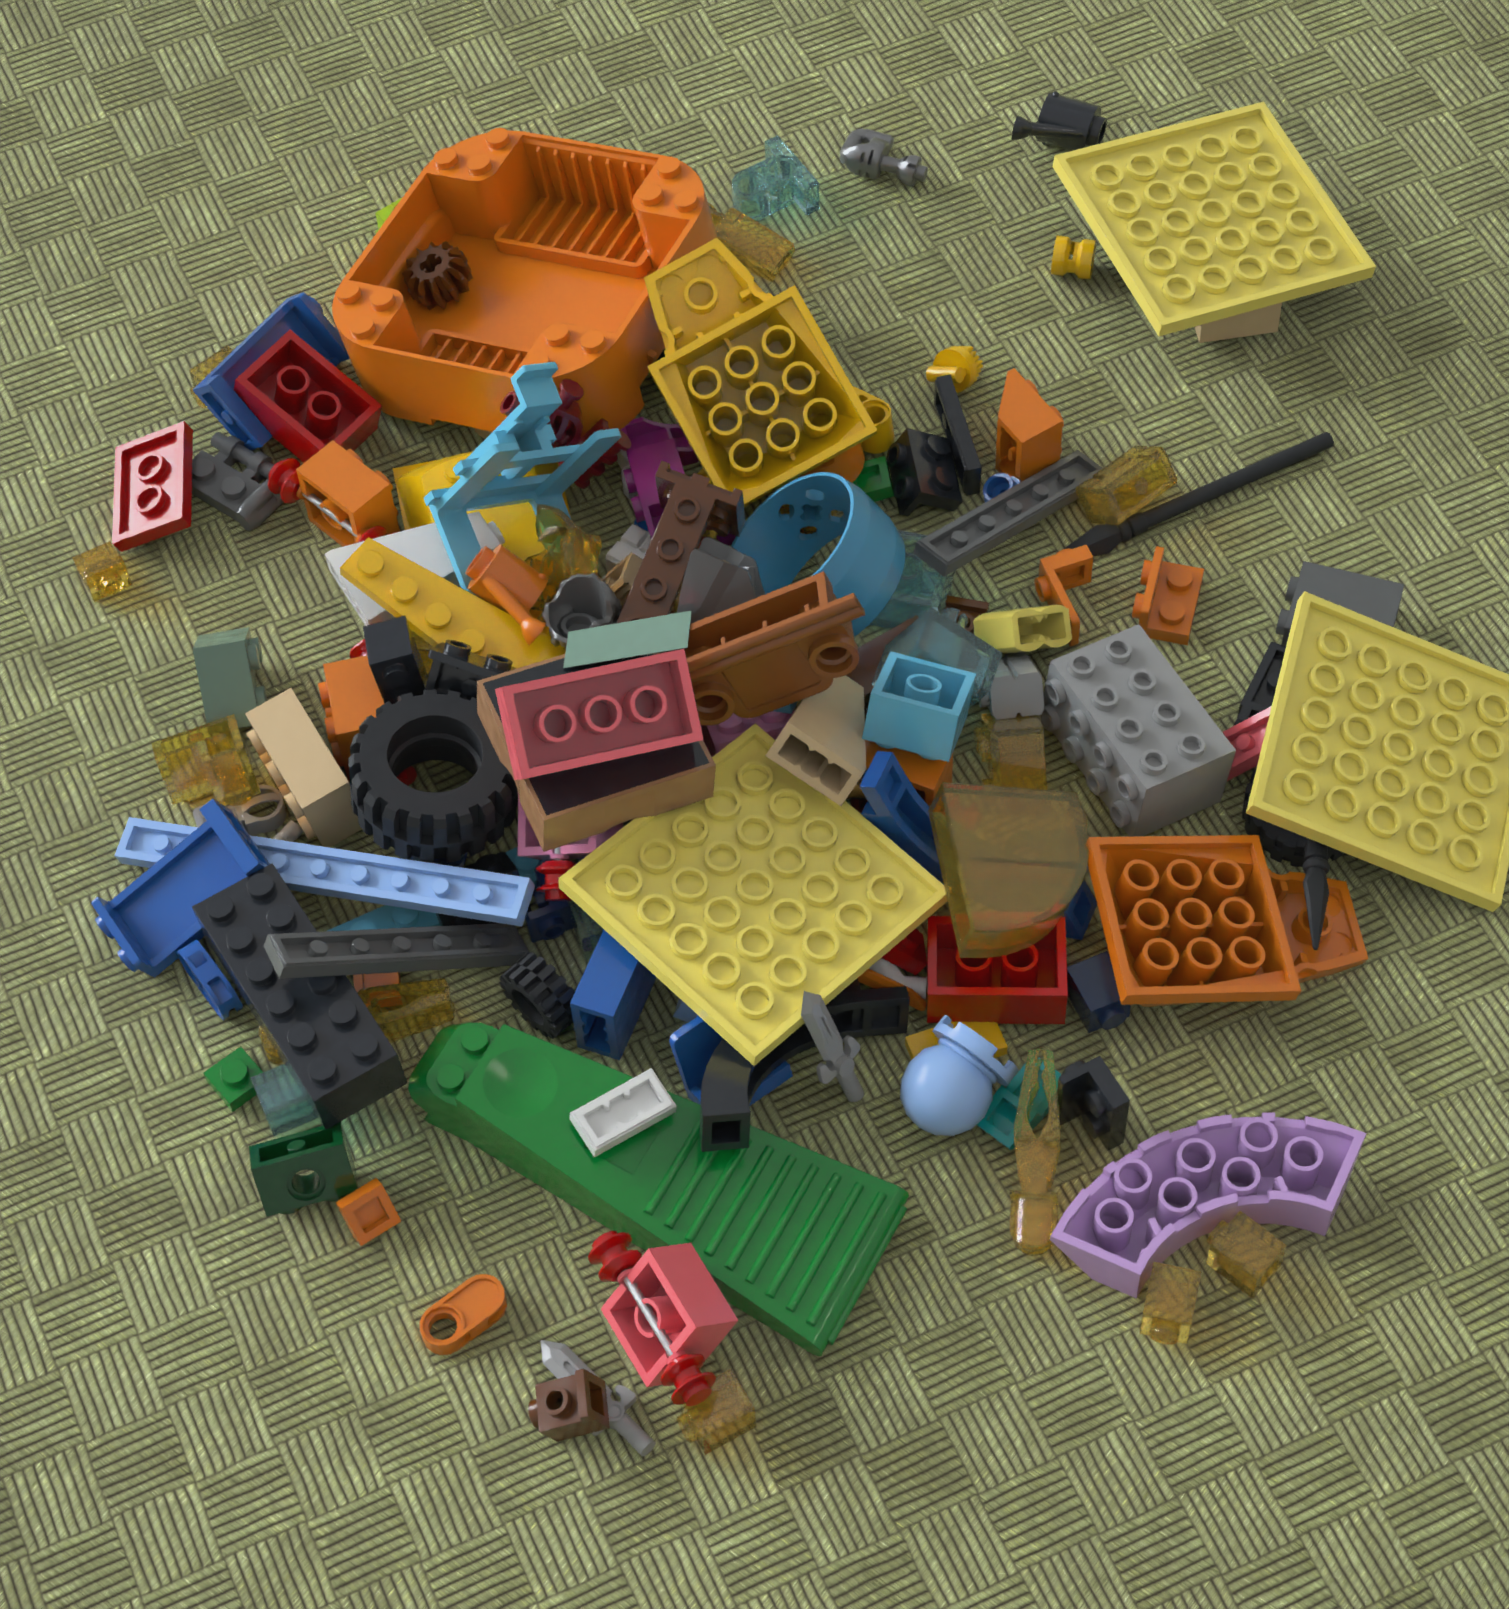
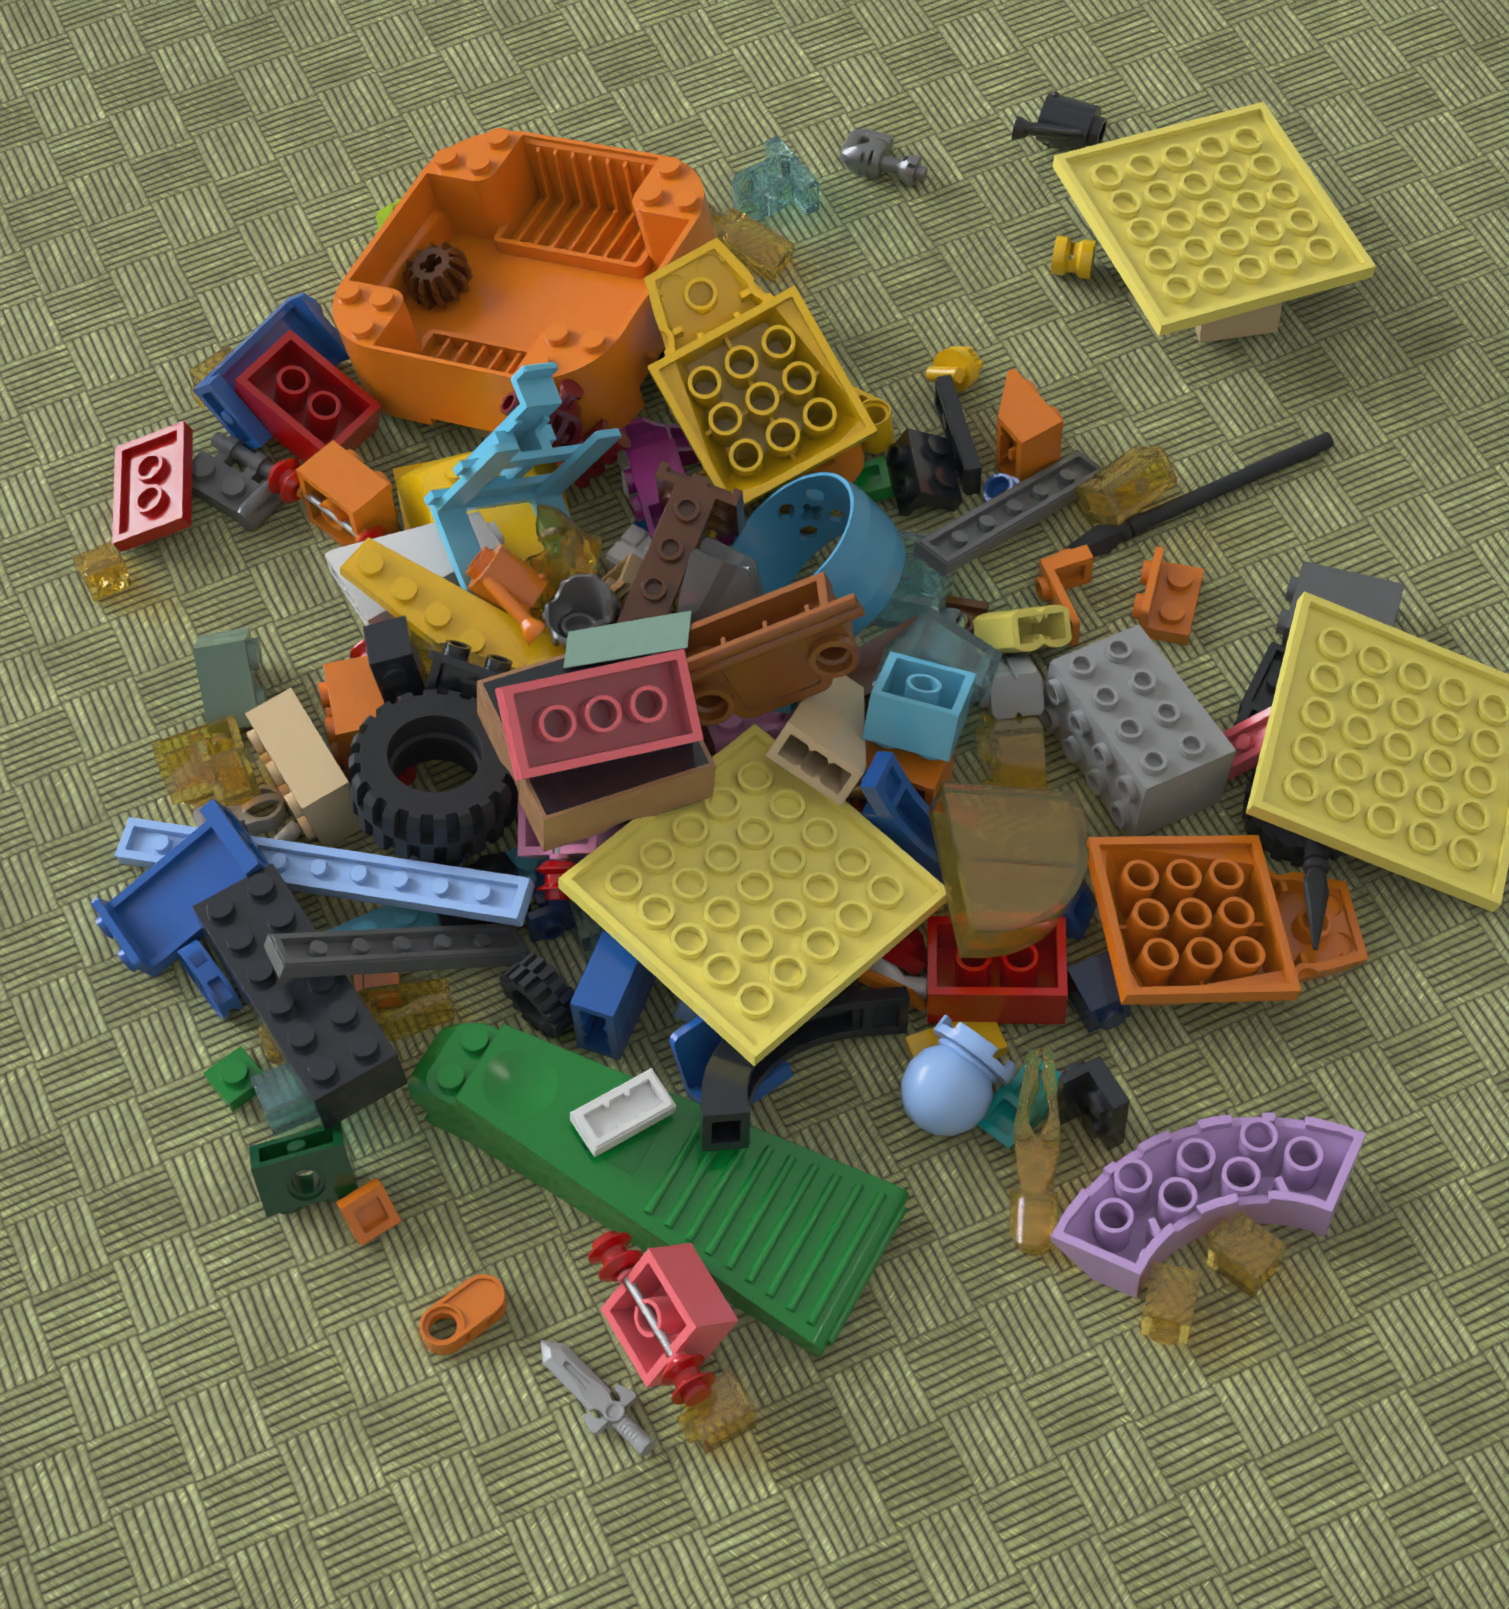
(570, 1406): reddish brown brick -> none
(830, 1045): light grey sword -> none

